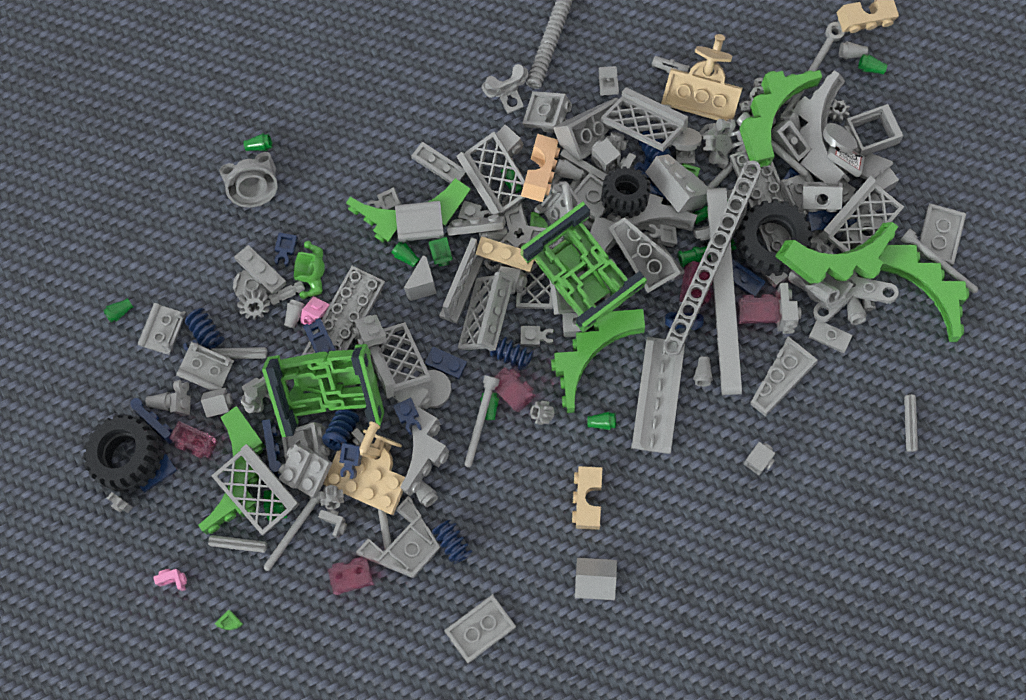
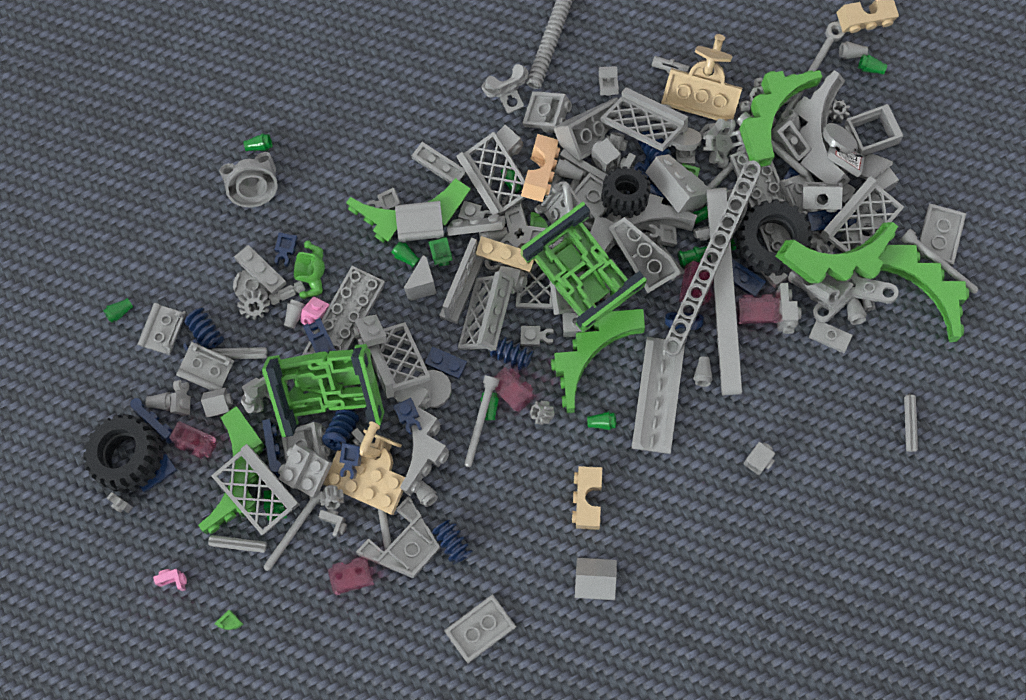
(785, 373): light grey wing -> none

